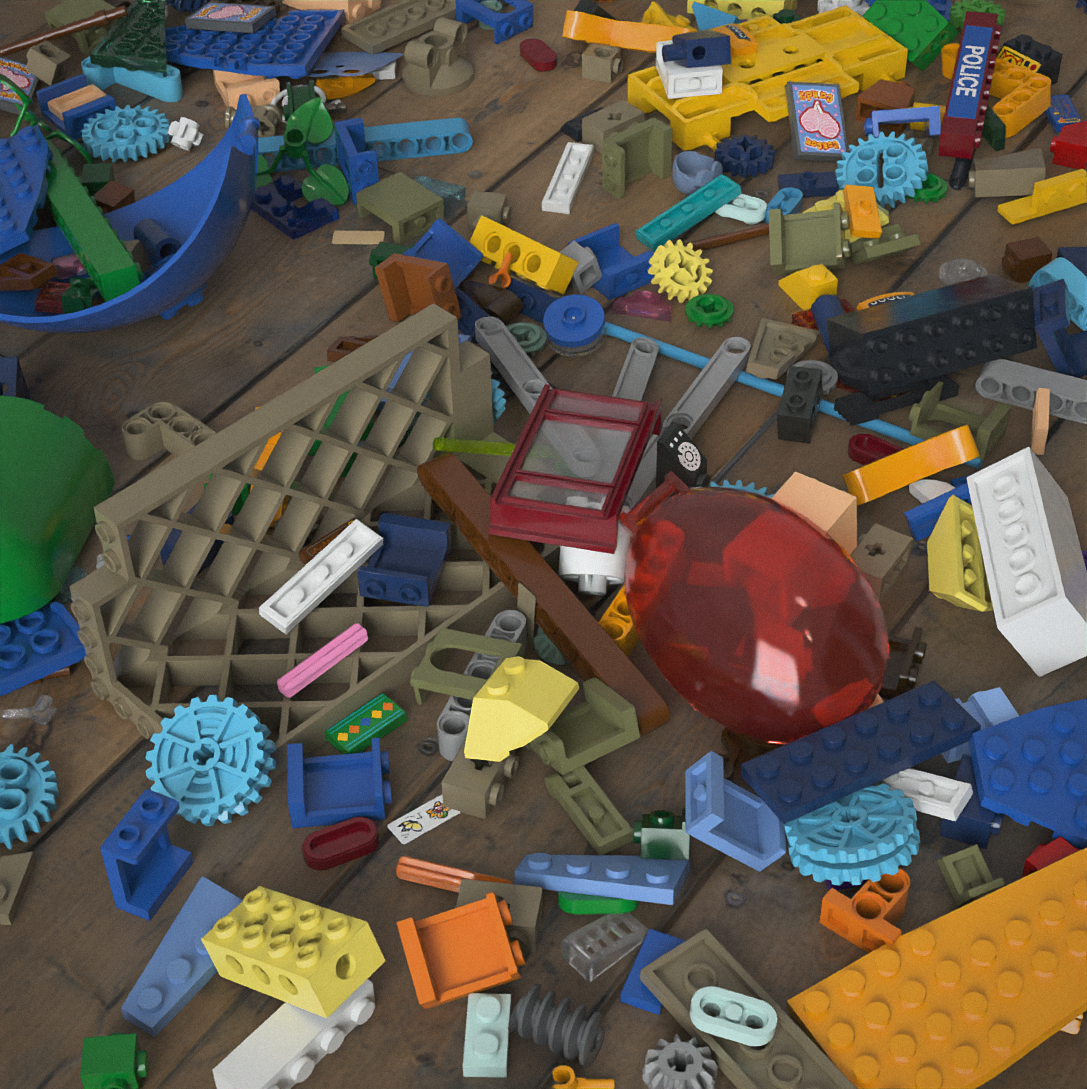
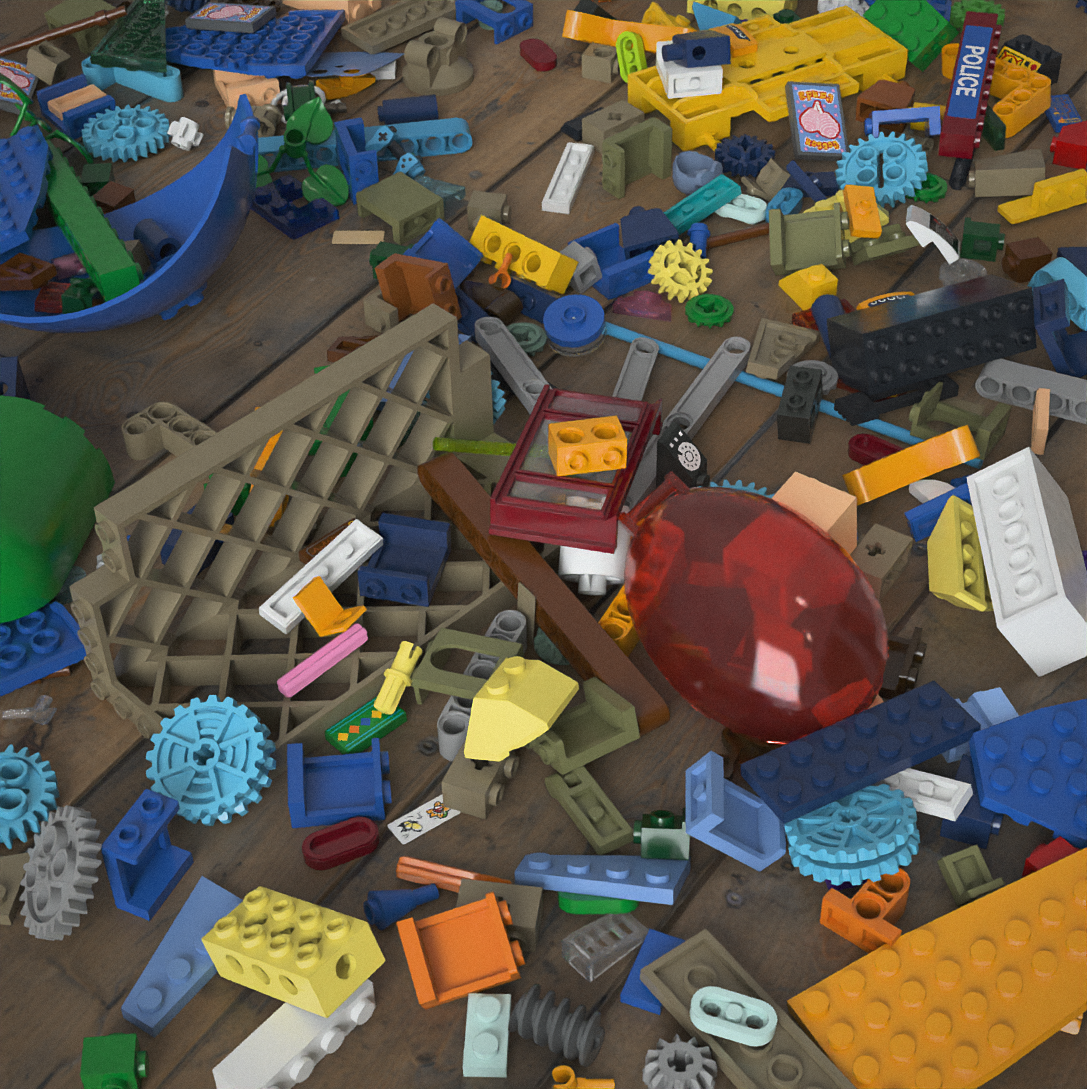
(60, 873): none -> light grey gear
(324, 610): none -> light orange bracket
(379, 314): none -> dark tan bracket
(388, 906): none -> blue cone
(397, 678): none -> light yellow axle
(408, 109): none -> dark blue brick
(408, 162): none -> dark azure piece
(587, 445): none -> light orange brick
(629, 58): none -> lime plate
(646, 231): none -> dark blue torso
(698, 237): none -> blue pin
(769, 181): none -> dark tan bracket
(809, 184): none -> dark blue plate
(929, 228): none -> white slope
(981, 240): none -> dark green brick

